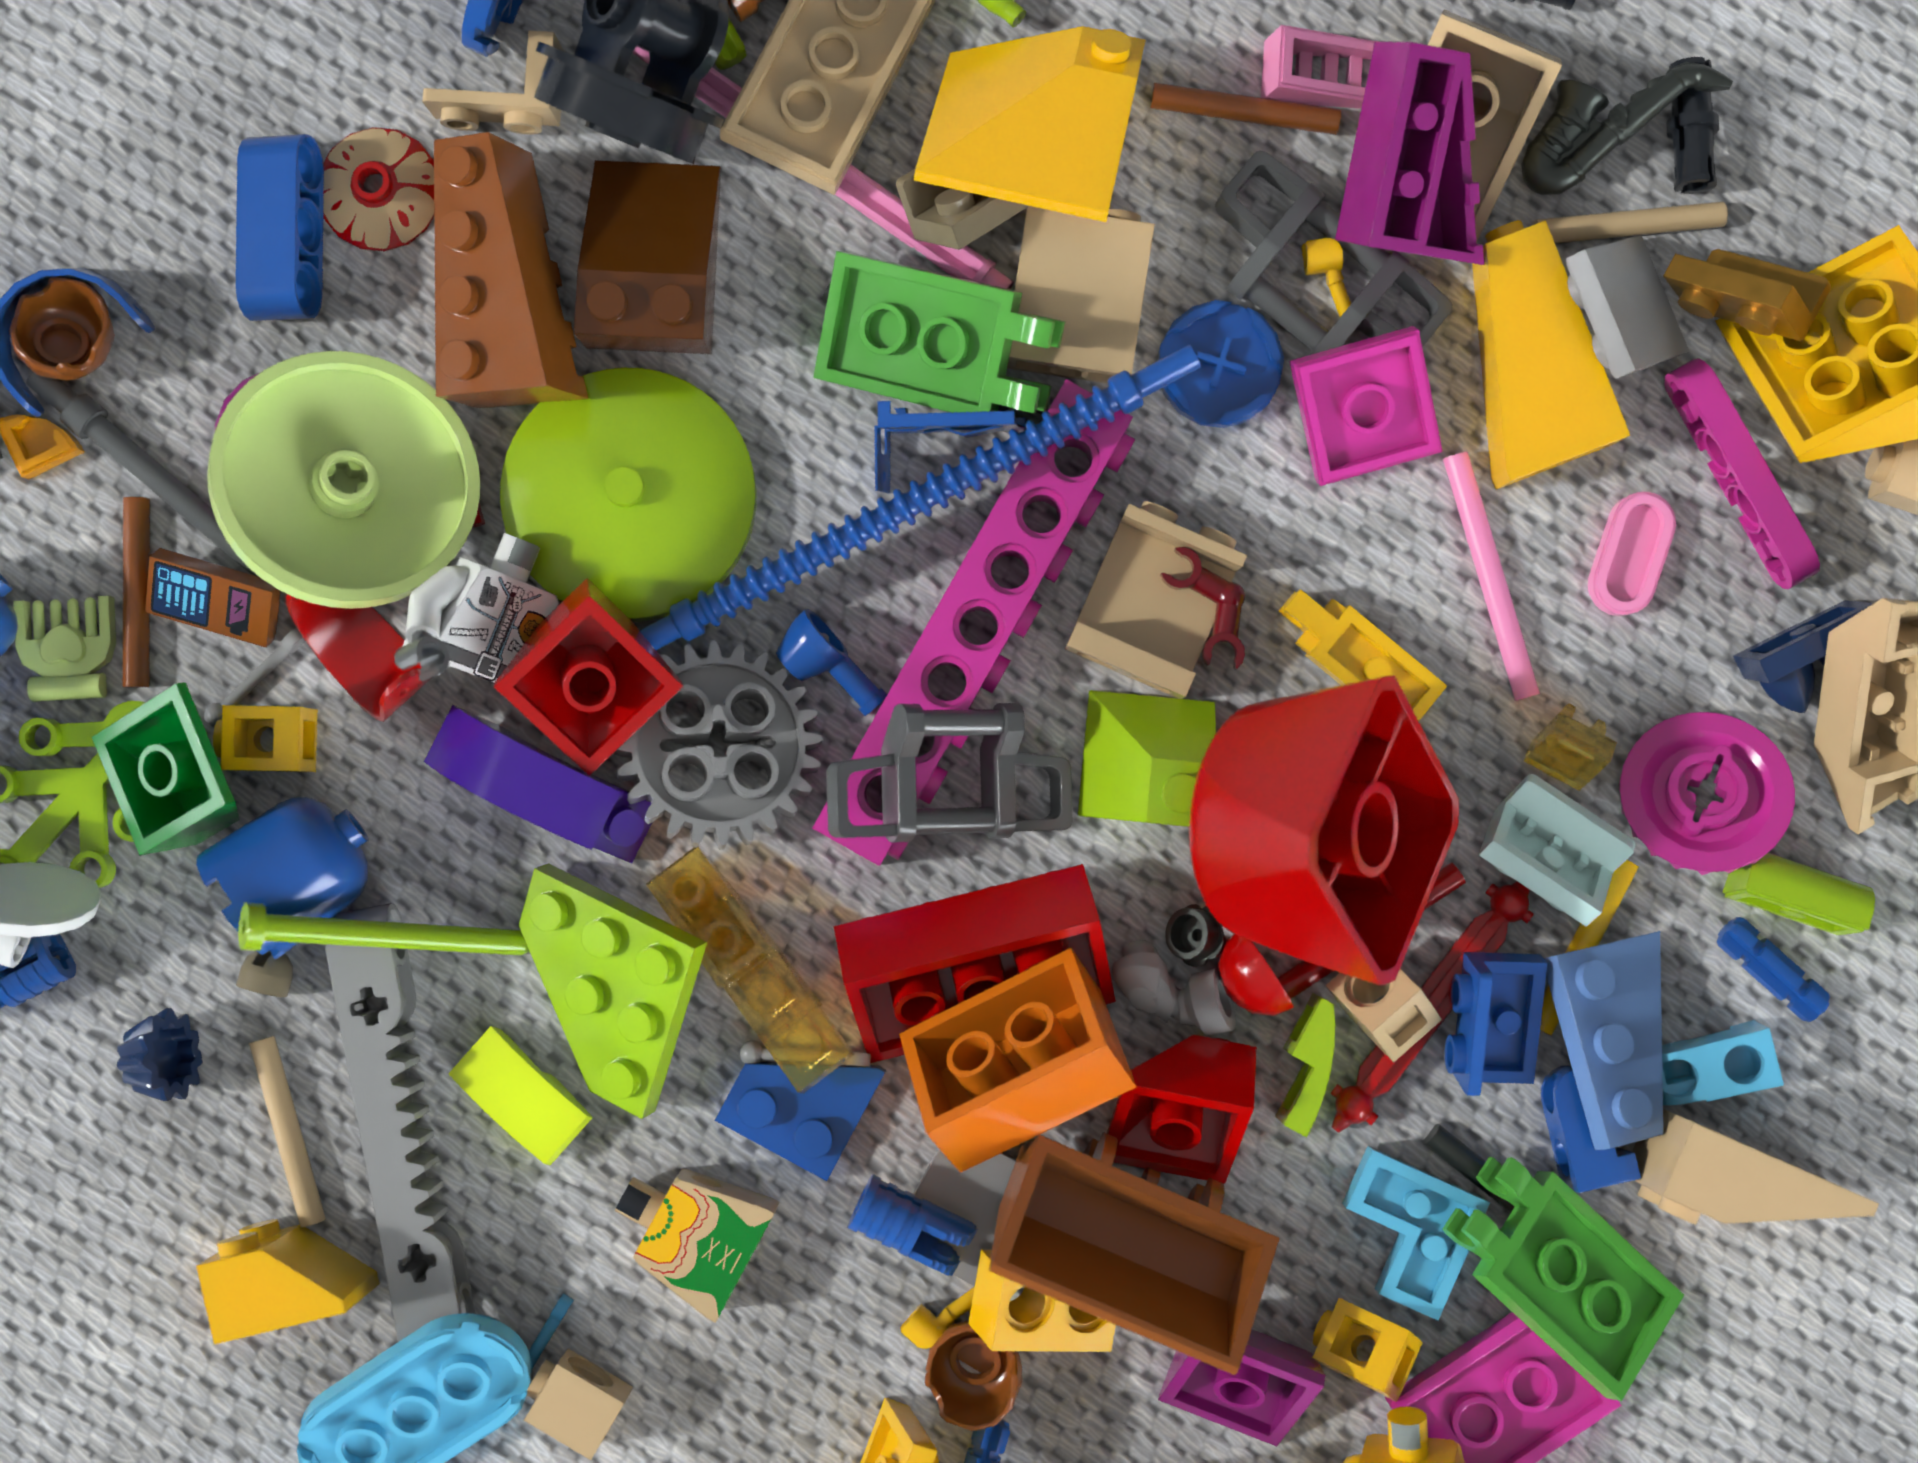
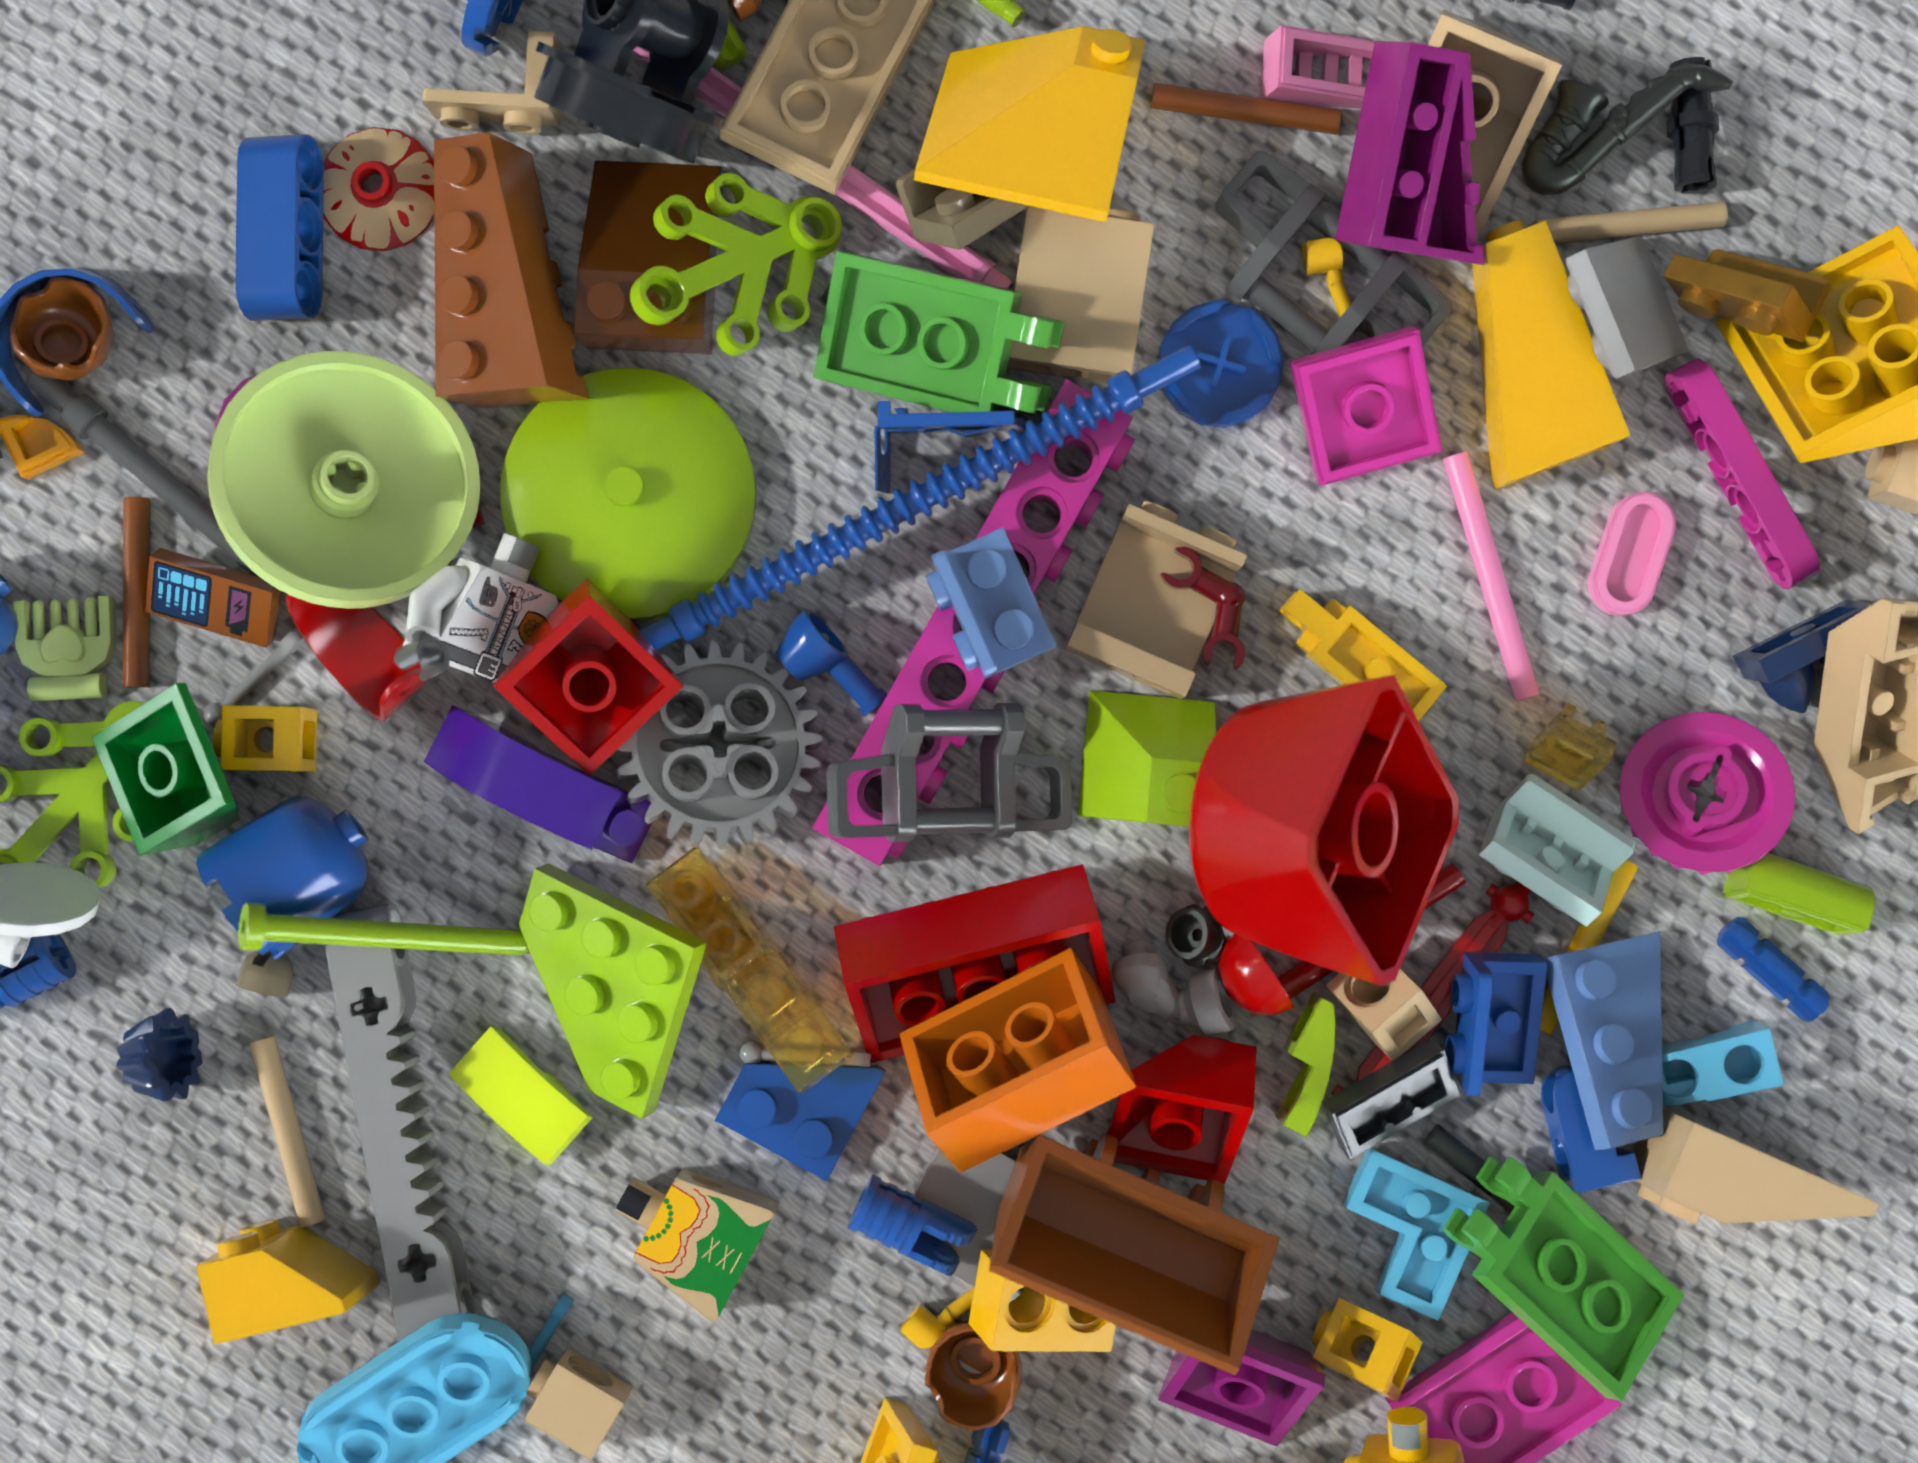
(745, 256): none -> lime plant
(991, 603): none -> medium blue bracket
(1391, 1098): none -> black plate

